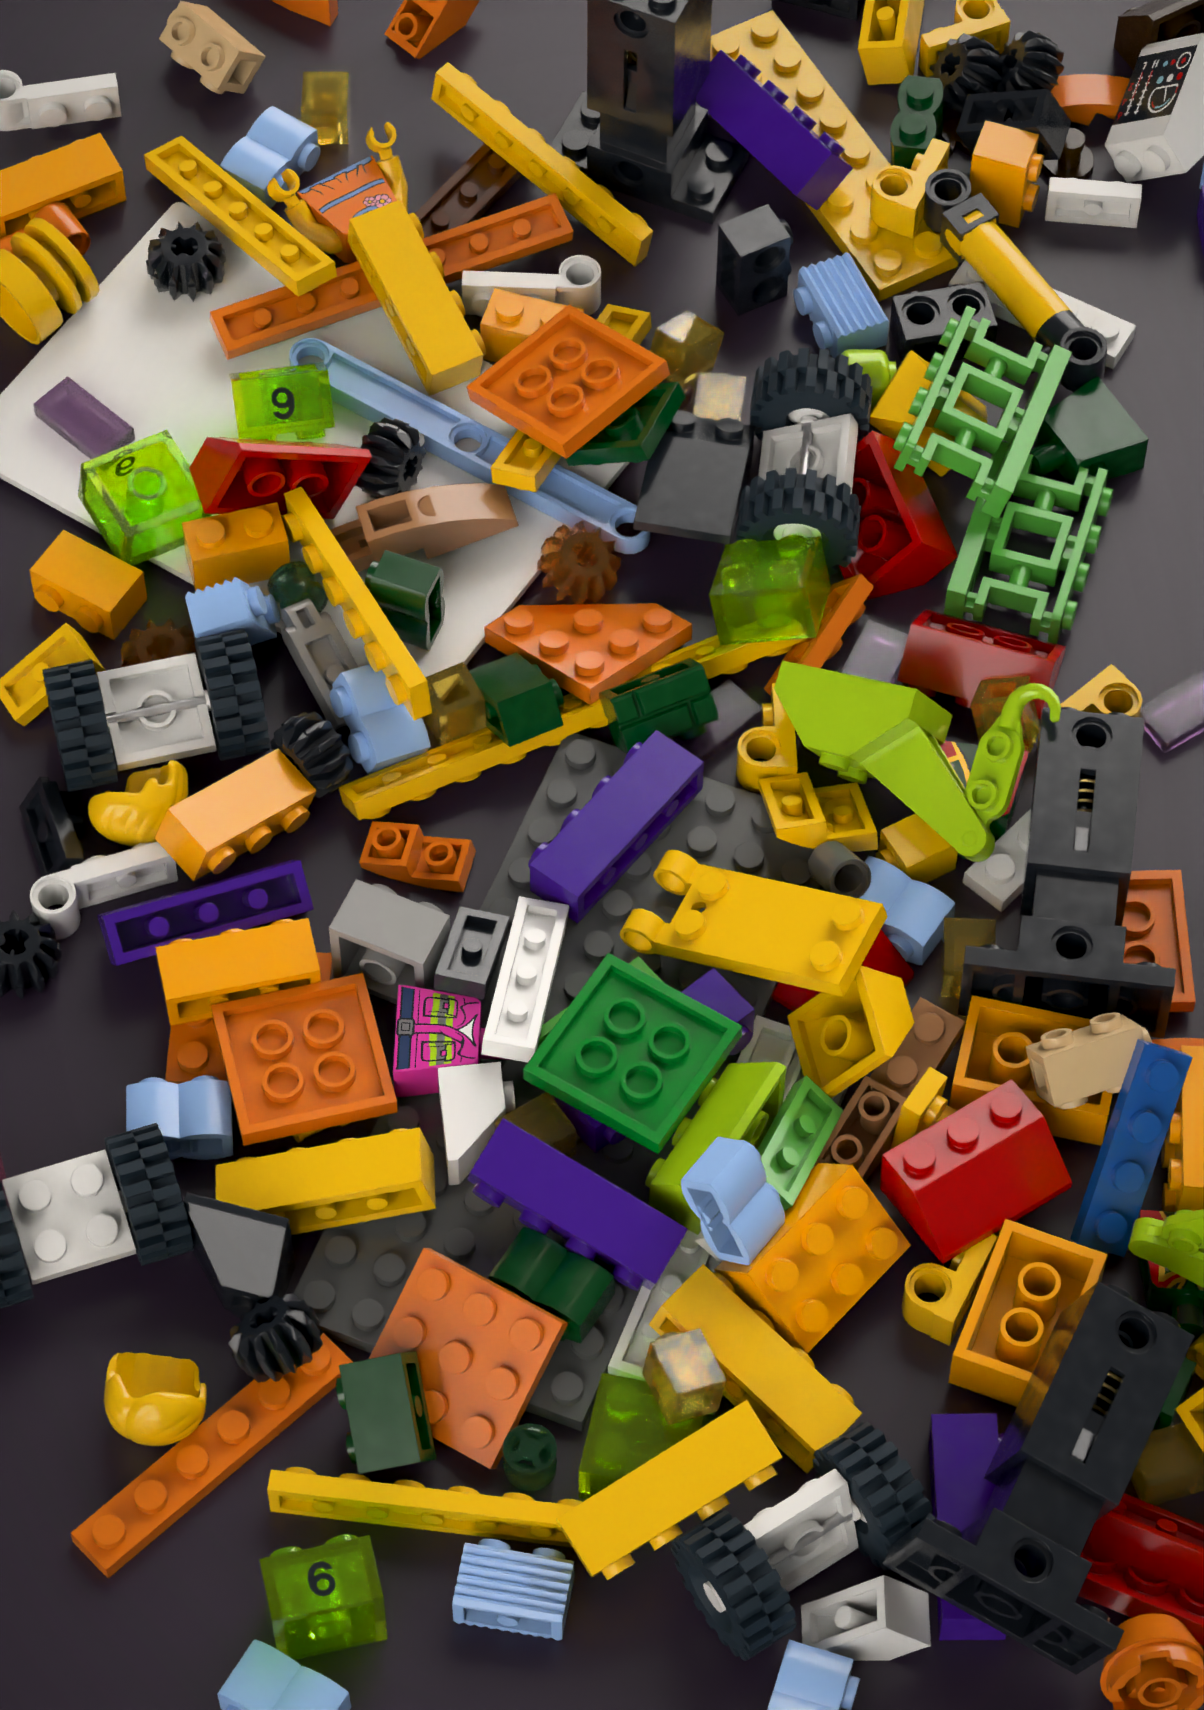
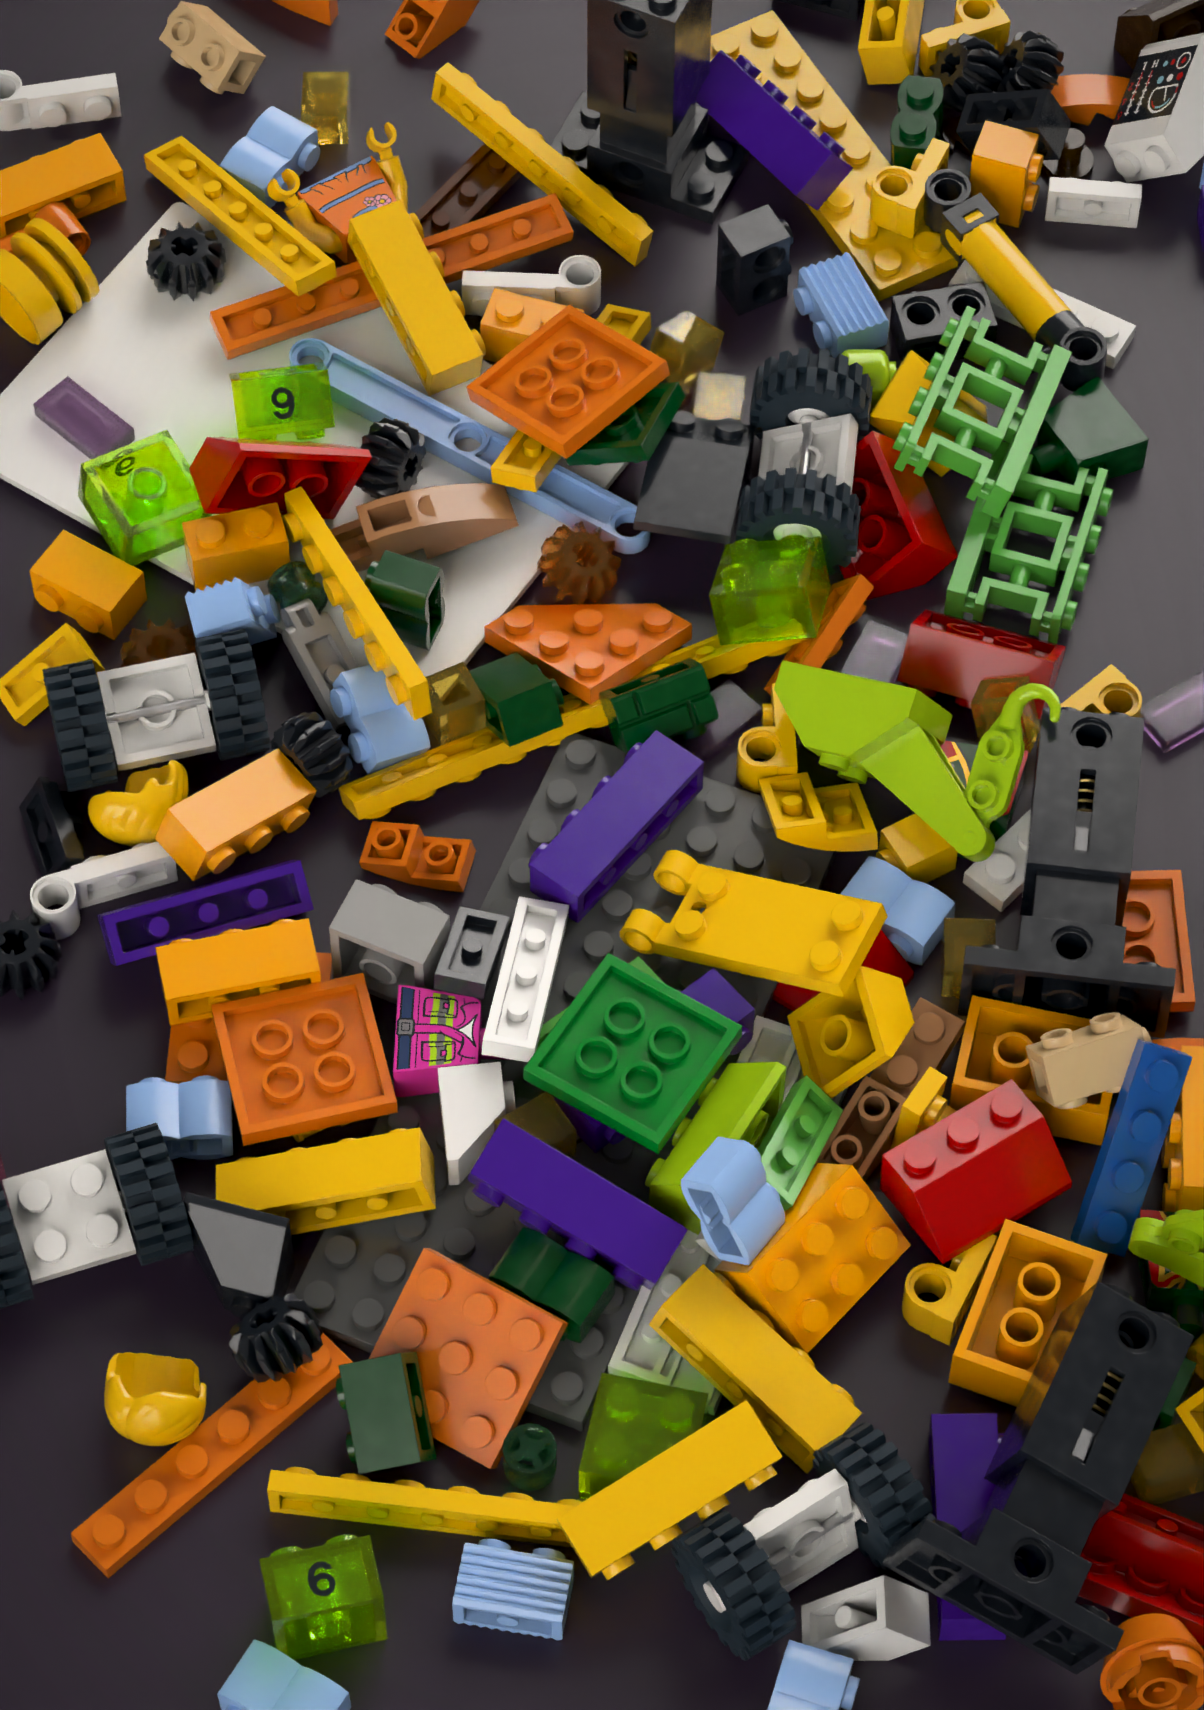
(684, 1376): clear yellow brick -> none
(826, 862): dark grey beam -> none

